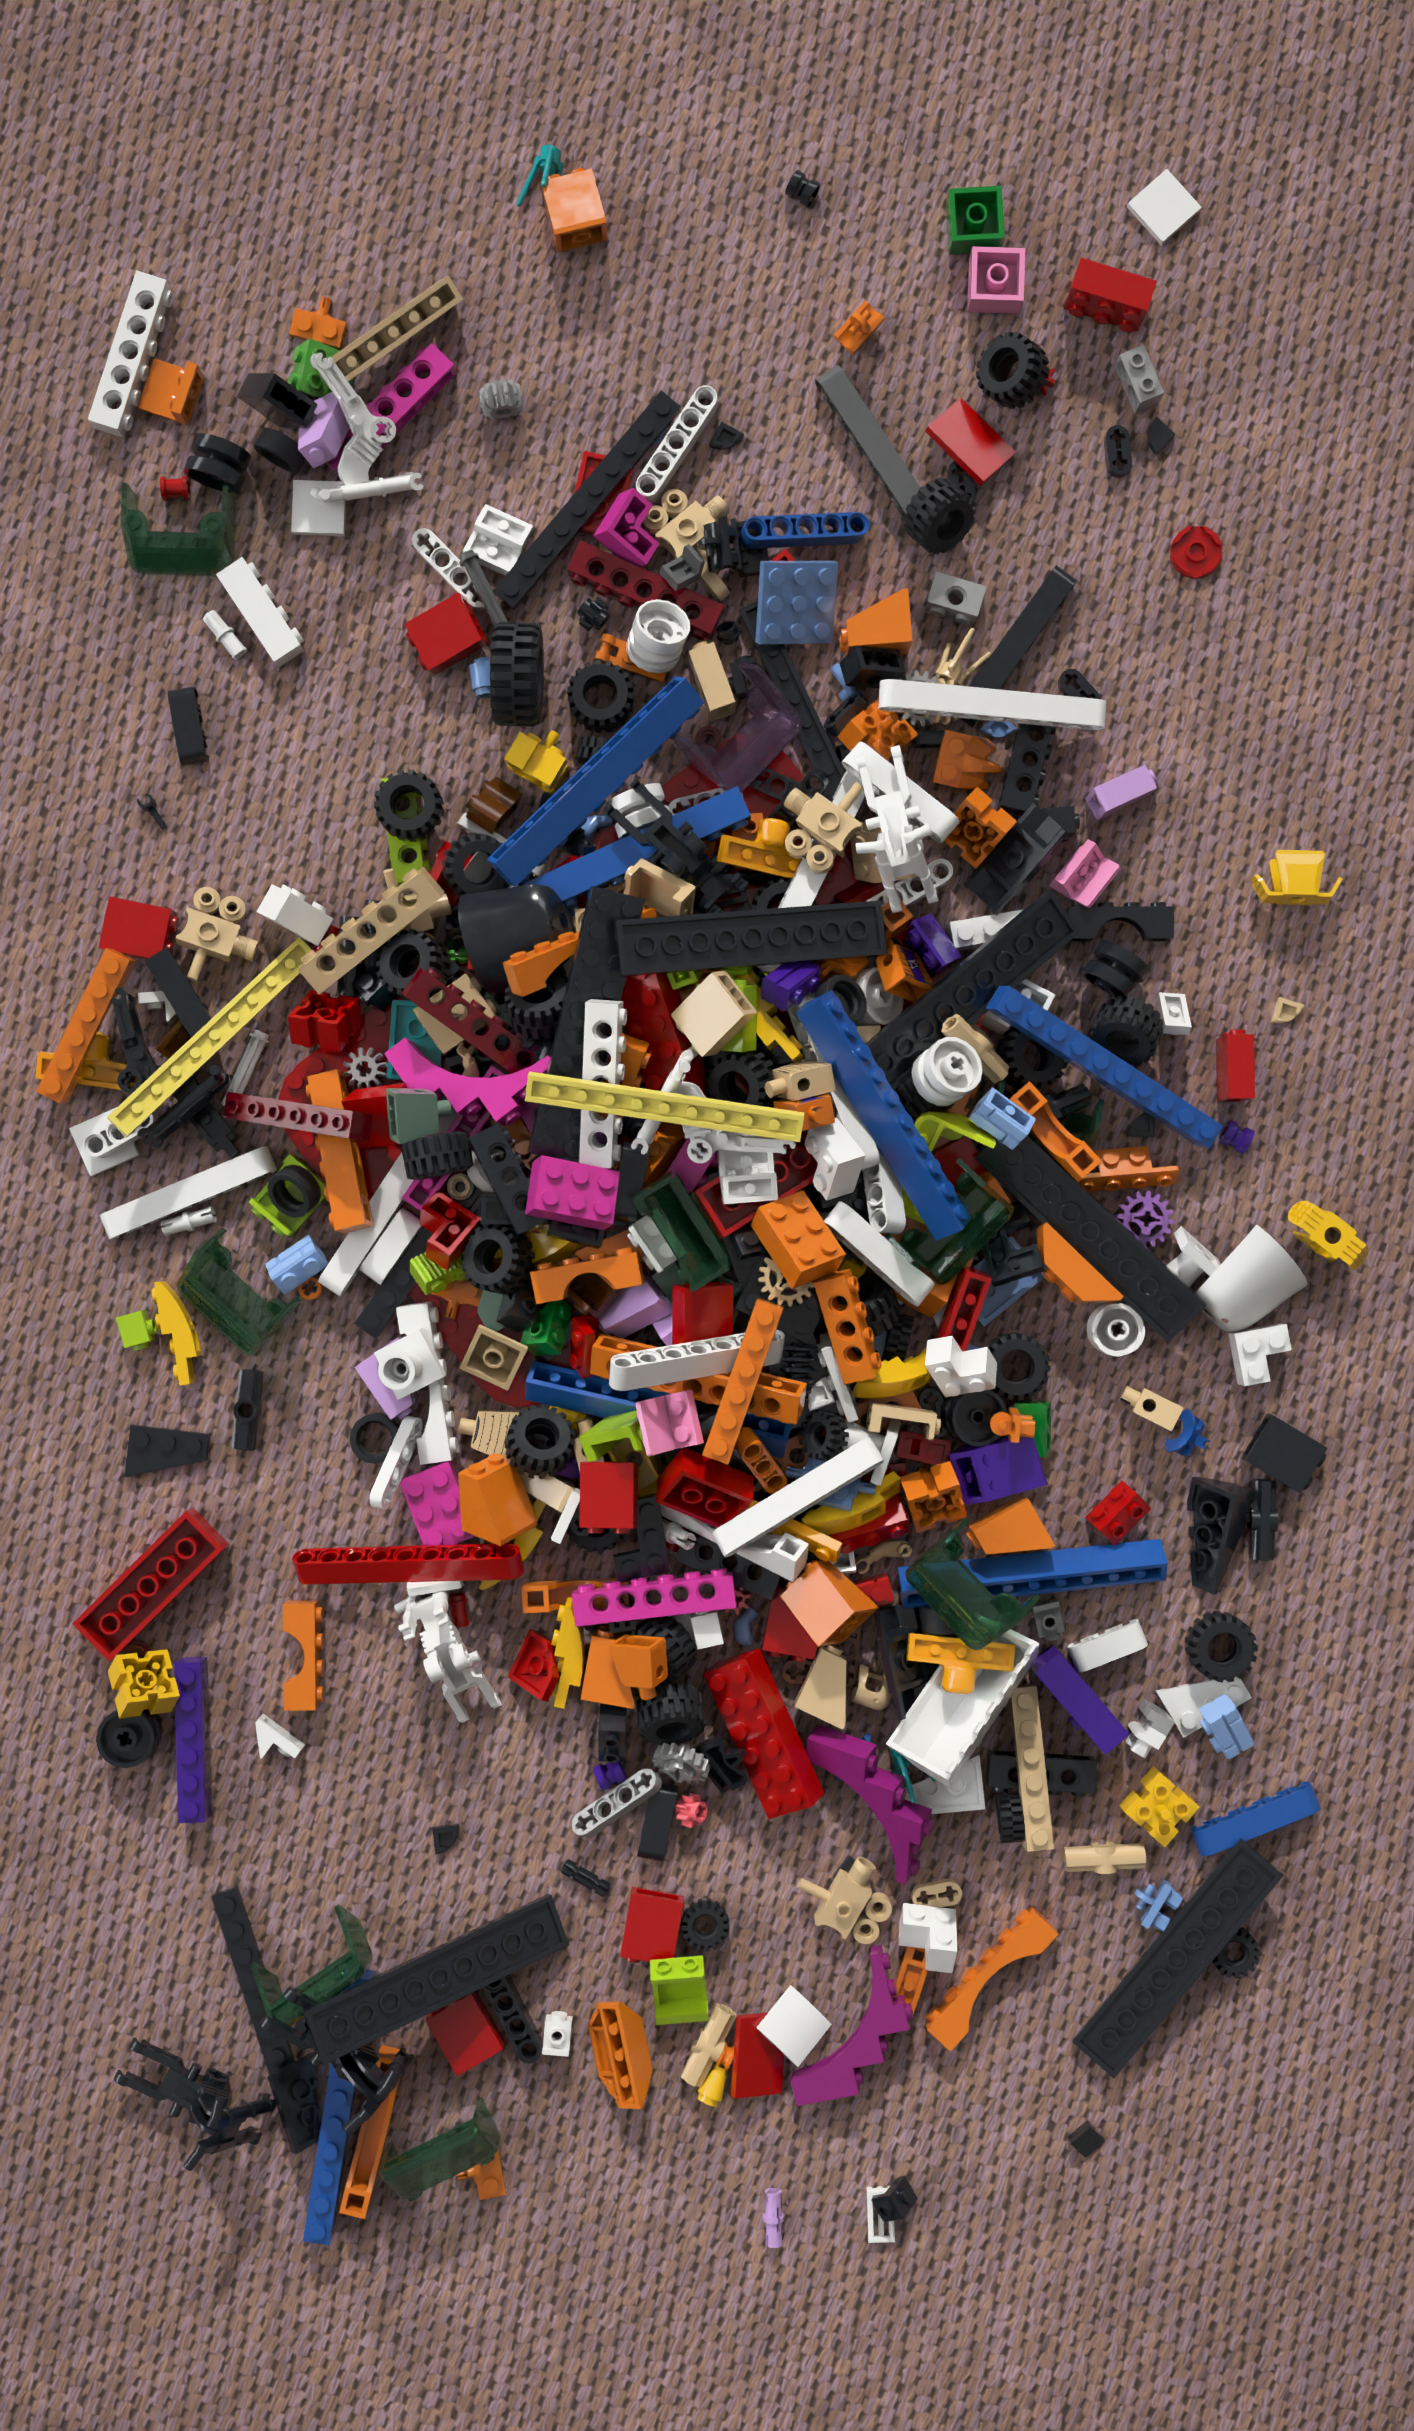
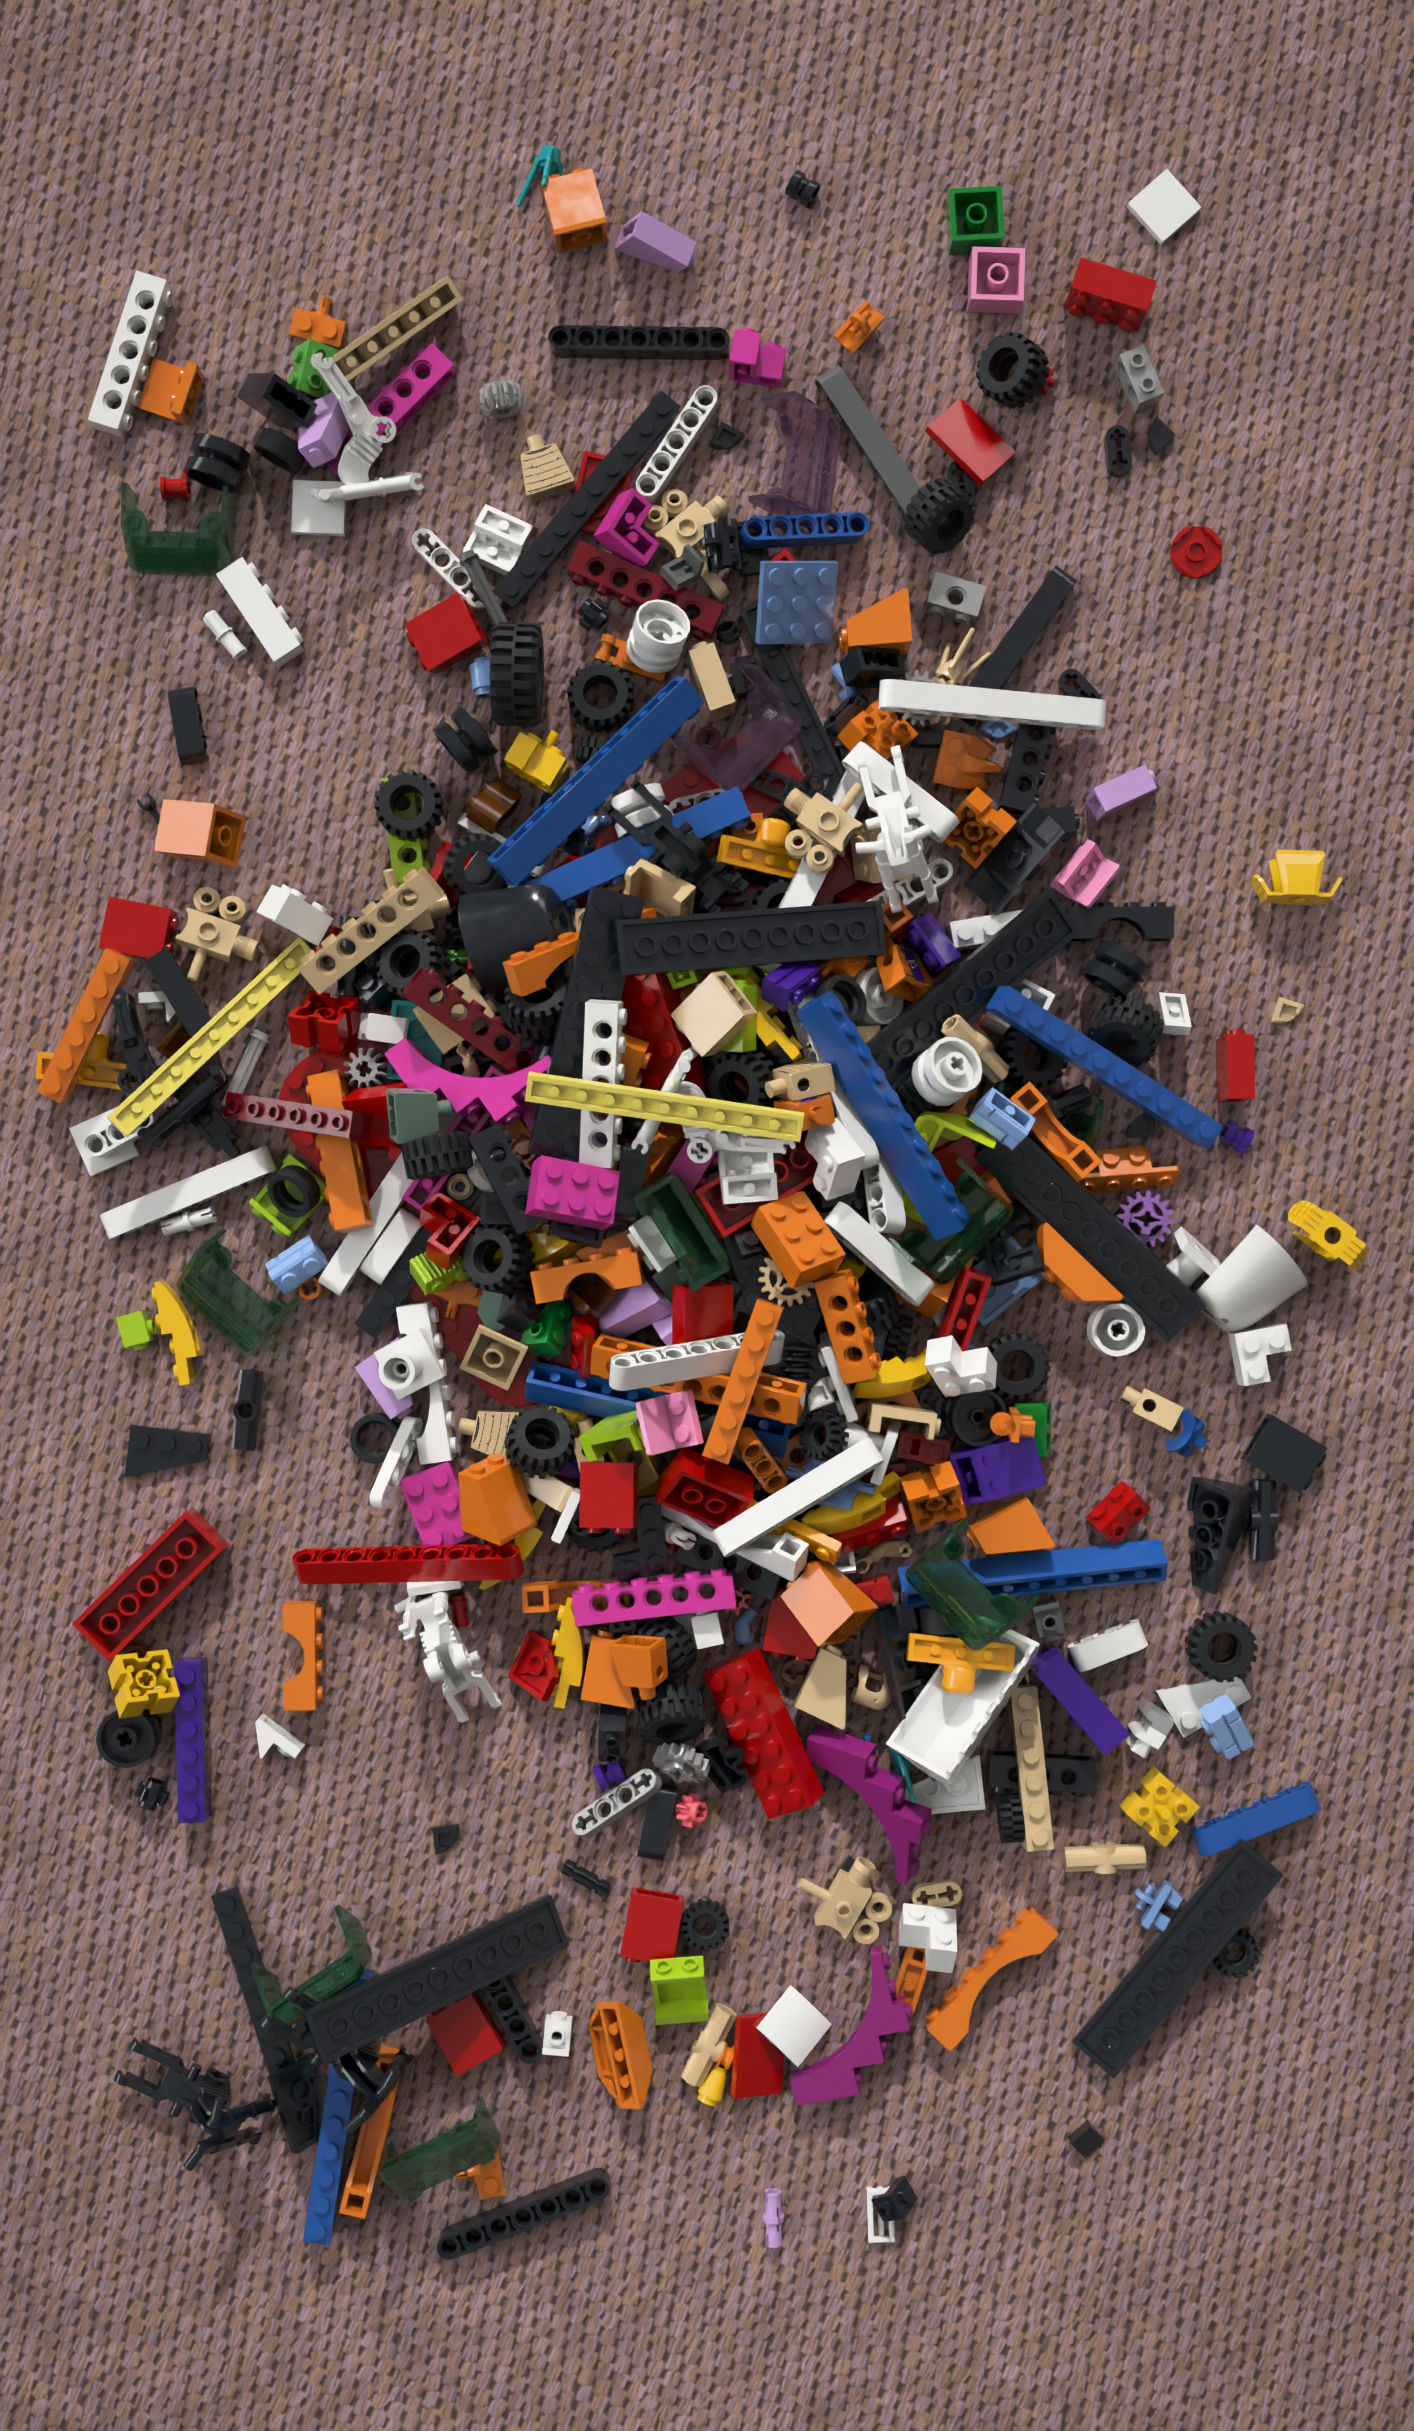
(152, 1793): none -> black gear
(199, 832): none -> slope
(382, 1028): none -> white slope
(467, 738): none -> black wheel
(515, 2222): none -> black beam
(544, 470): none -> tan torso
(628, 334): none -> black beam
(656, 243): none -> lavender slope
(755, 362): none -> dark pink brick
(809, 456): none -> clear purple windscreen

